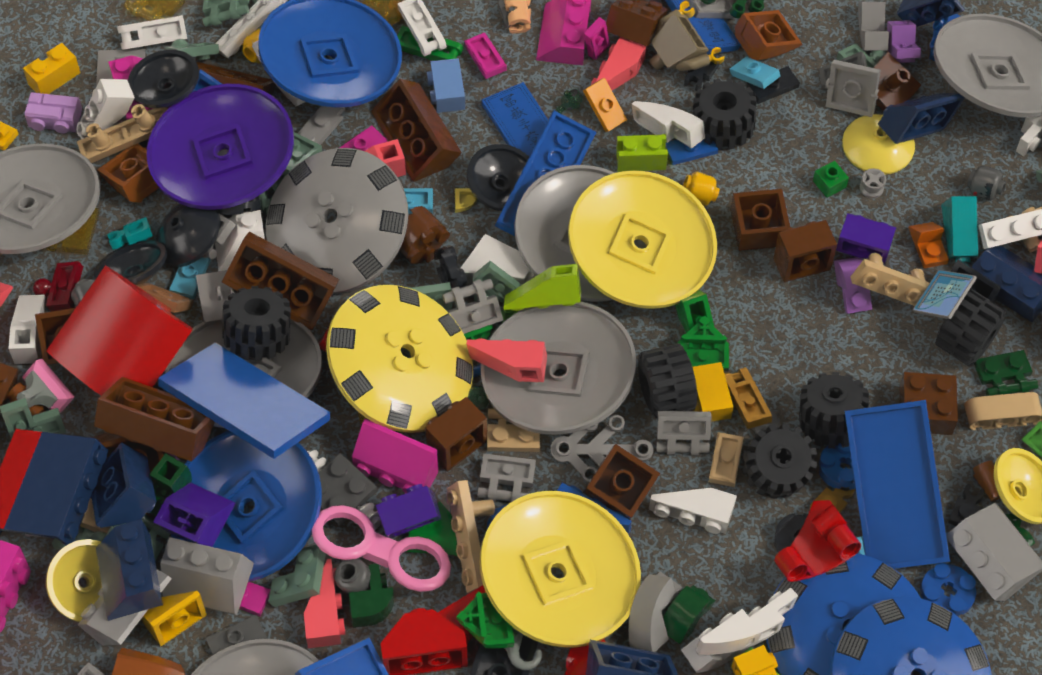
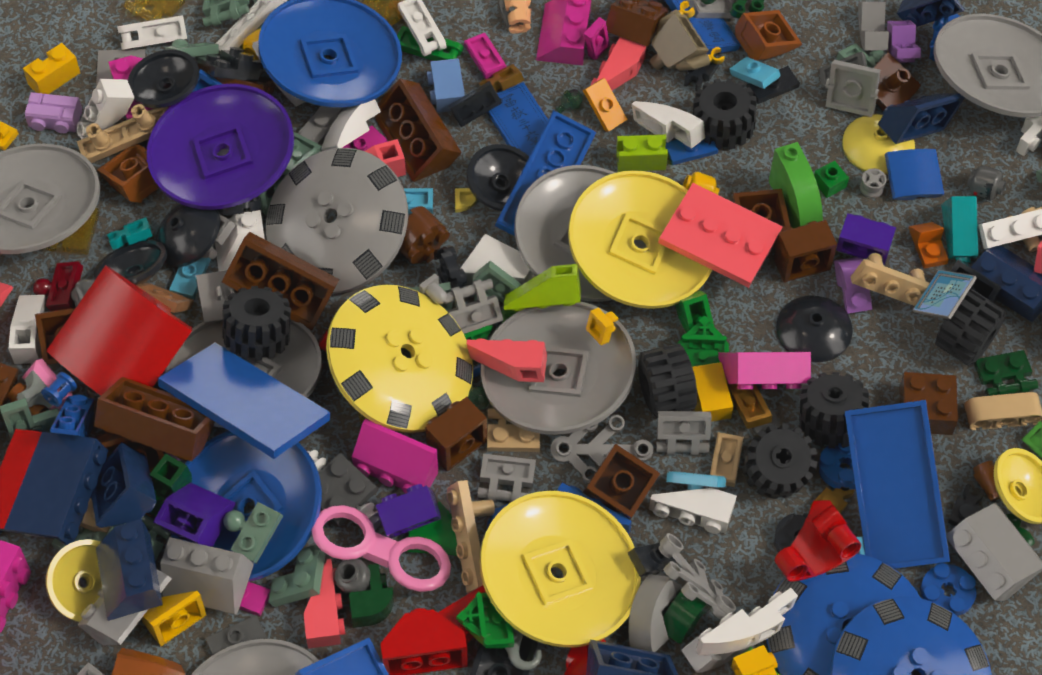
(67, 385): none -> blue bush
(75, 417): none -> blue slope
(231, 65): none -> black plate
(254, 532): none -> sand green plate
(350, 125): none -> white slope
(432, 289): none -> light grey piece
(475, 104): none -> black plate
(505, 78): none -> pearl gold plate
(601, 325): none -> yellow tile
(649, 559): none -> black plate
(695, 480): none -> medium azure plate
(695, 575): none -> light grey plant
(720, 235): none -> coral plate
(766, 369): none -> dark pink slope
(796, 179): none -> bright green brick
(802, 334): none -> black dish
(914, 174): none -> blue slope

